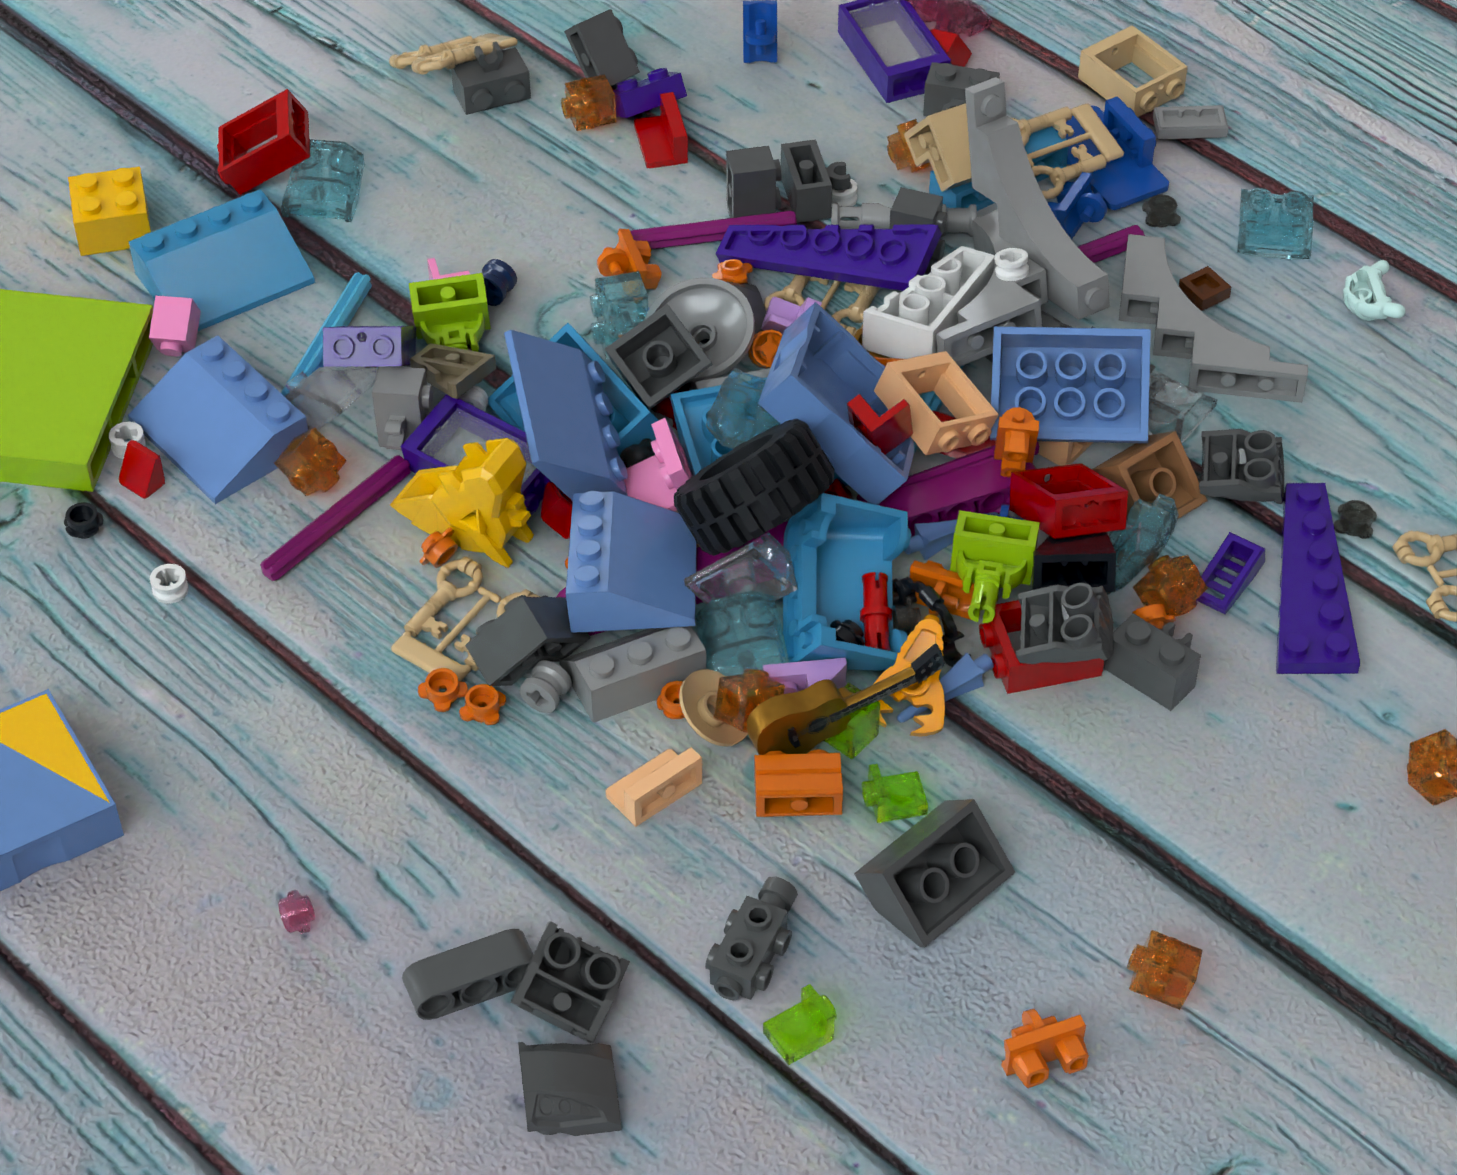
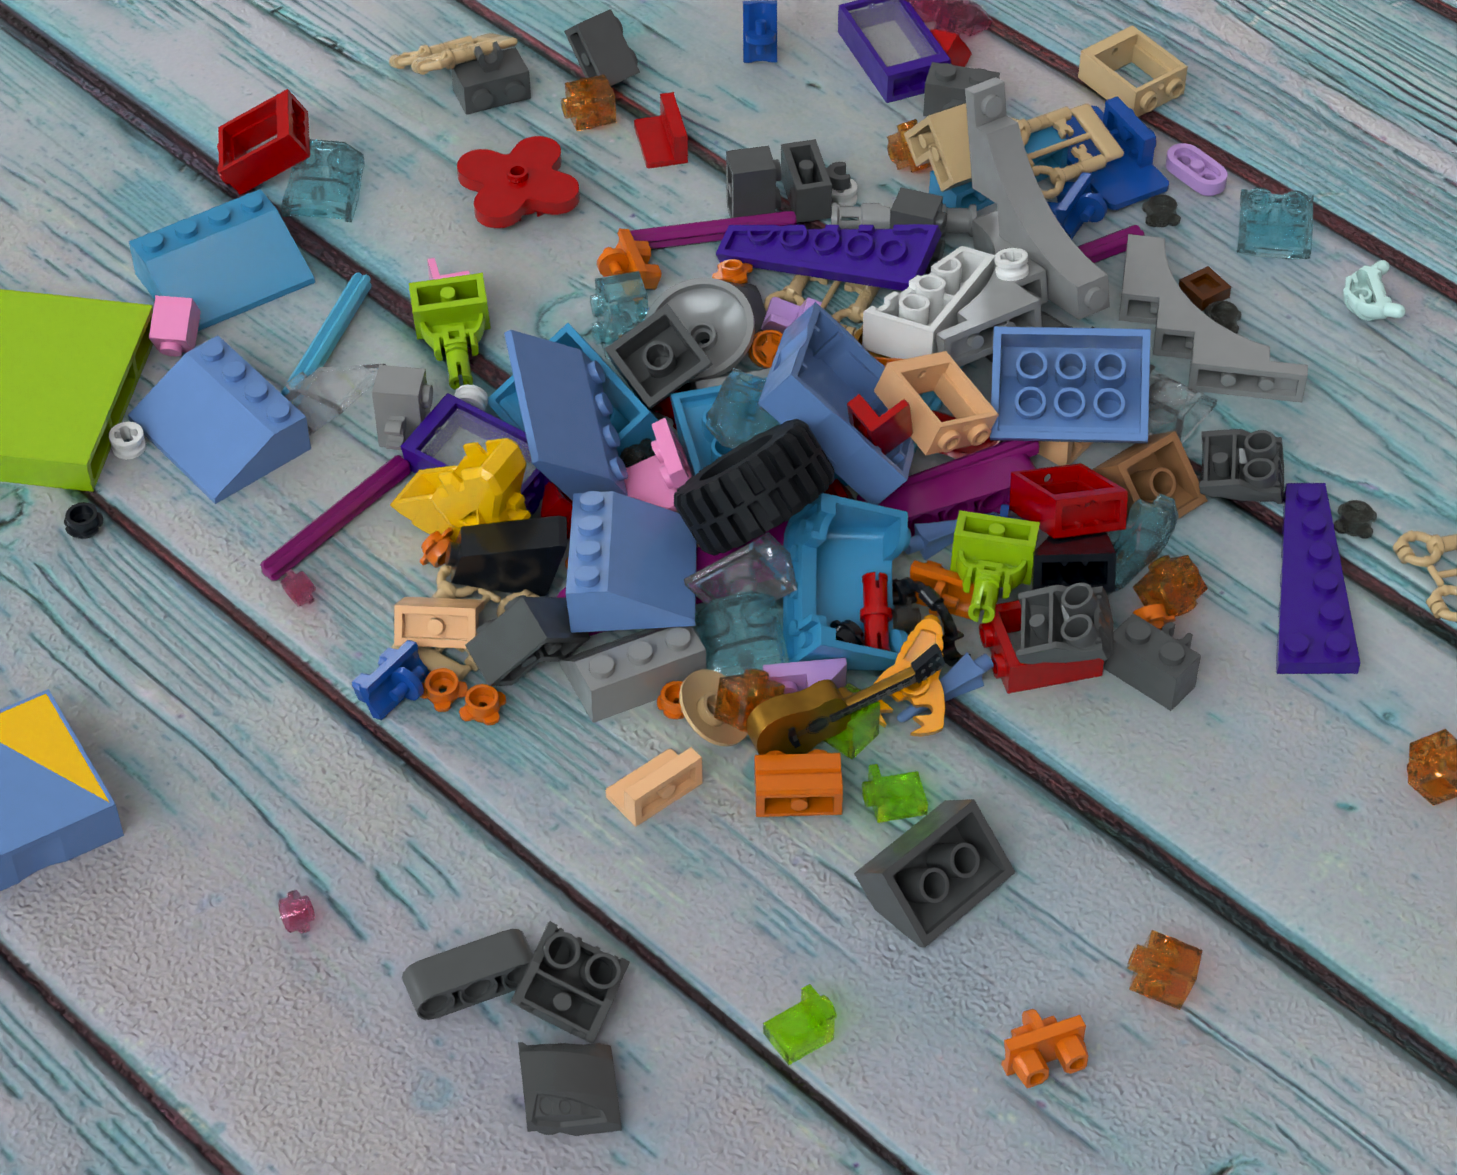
(108, 209): yellow brick -> none
(141, 470): red slope -> none
(165, 574): white bush -> none
(298, 587): none -> clear pink plate
(311, 462): clear orange brick -> none
(368, 346): window -> none
(395, 679): none -> blue hips
(436, 621): none -> light nougat panel
(453, 368): dark tan wing -> none
(498, 280): dark blue wheel -> none
(509, 554): none -> black slope
(518, 182): none -> red plant
(545, 686): light grey wheel -> none
(640, 96): dark purple piece -> none
(758, 934): dark grey brick -> none
(1016, 440): orange hips -> none
(1190, 122): light grey plate -> none
(1196, 169): none -> lavender plate
(1225, 314): none -> clear smoke plate
(1242, 550): dark purple slope -> none

